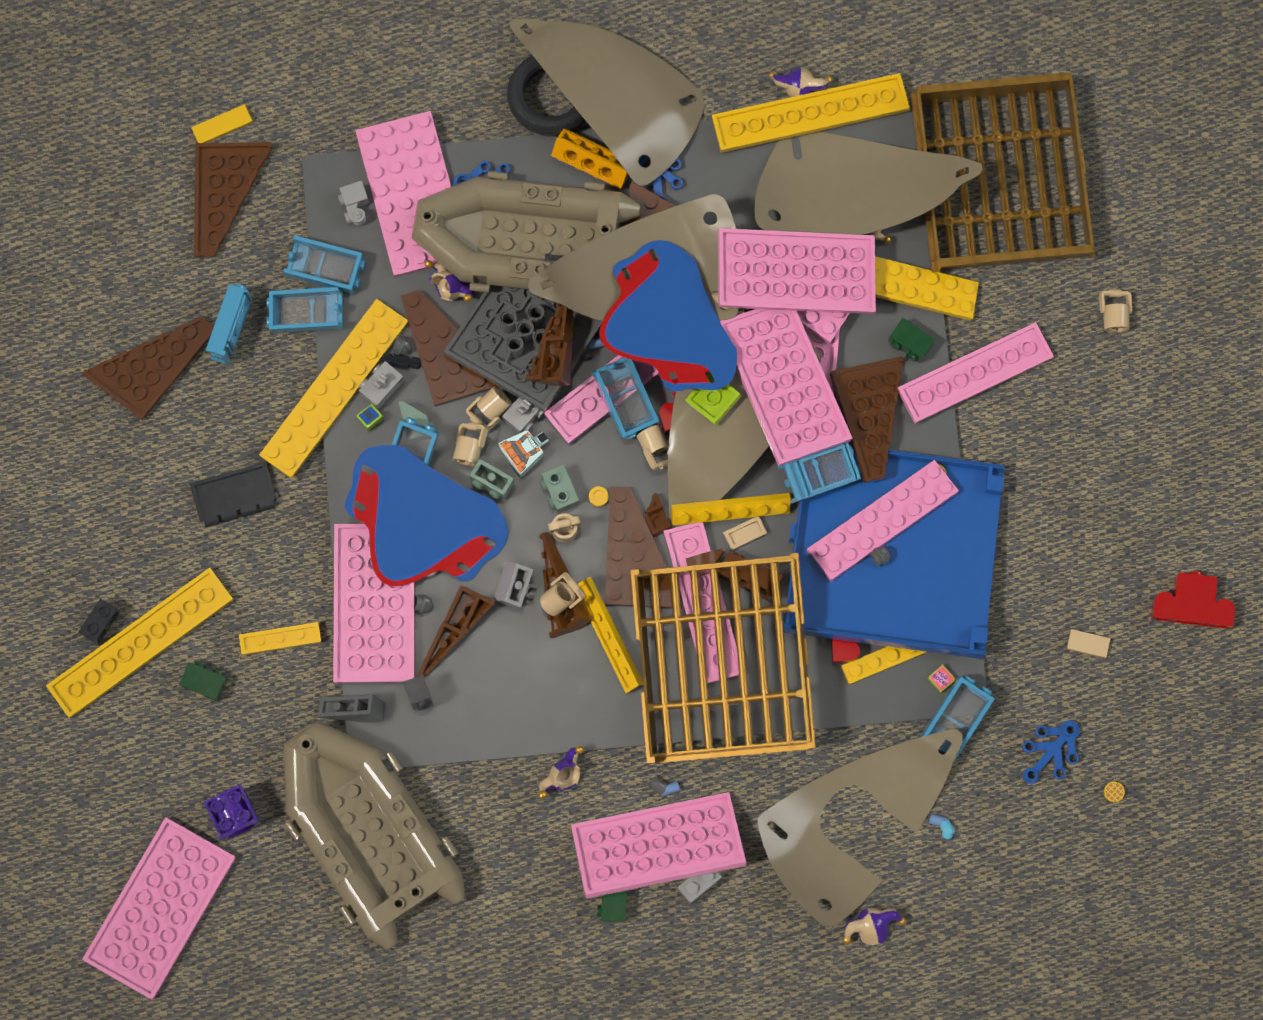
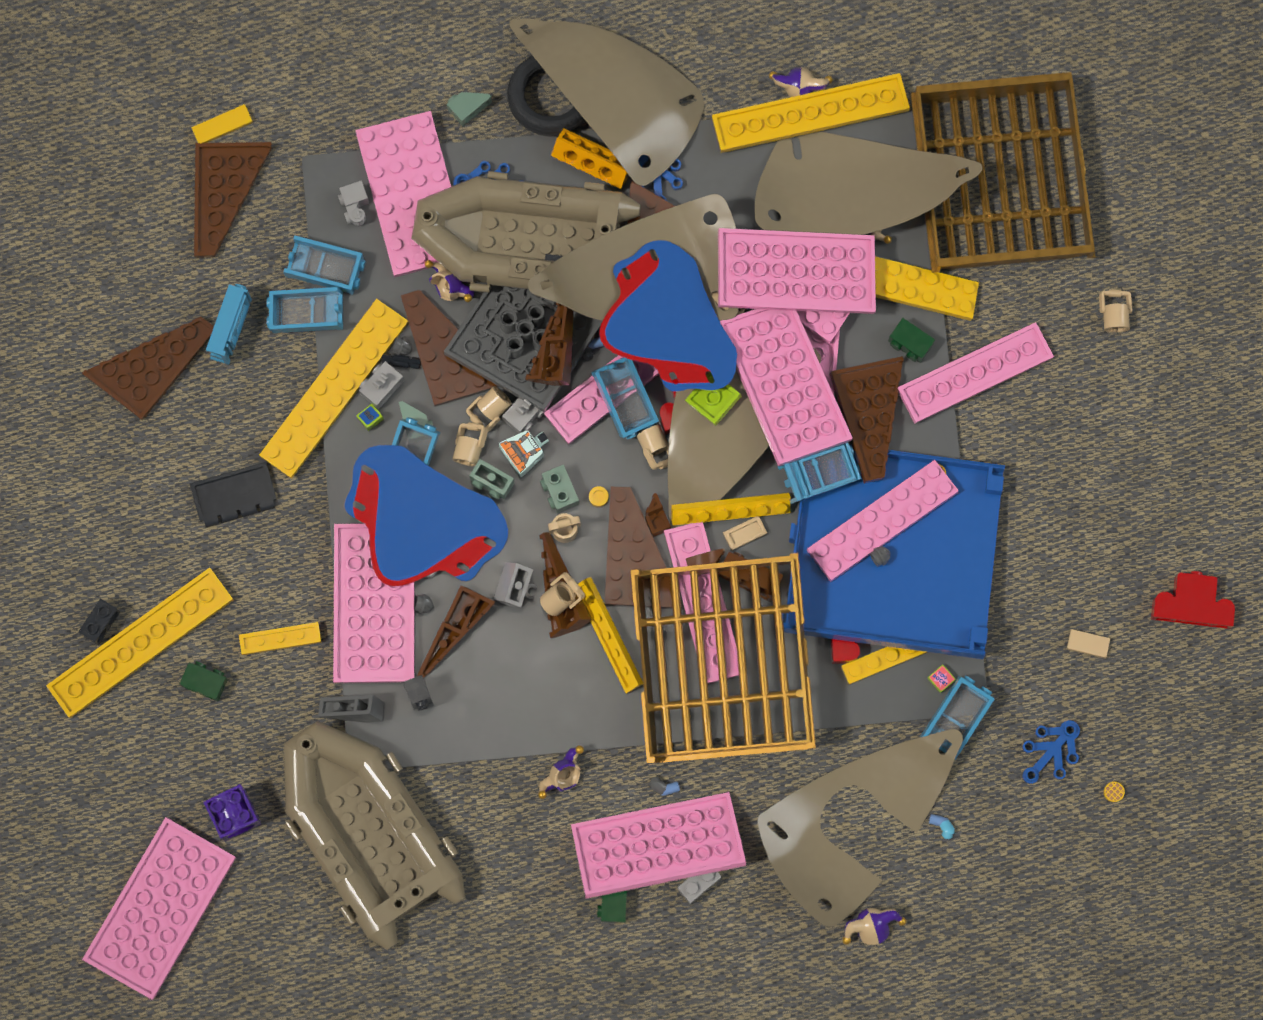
(467, 105): none -> sand green slope

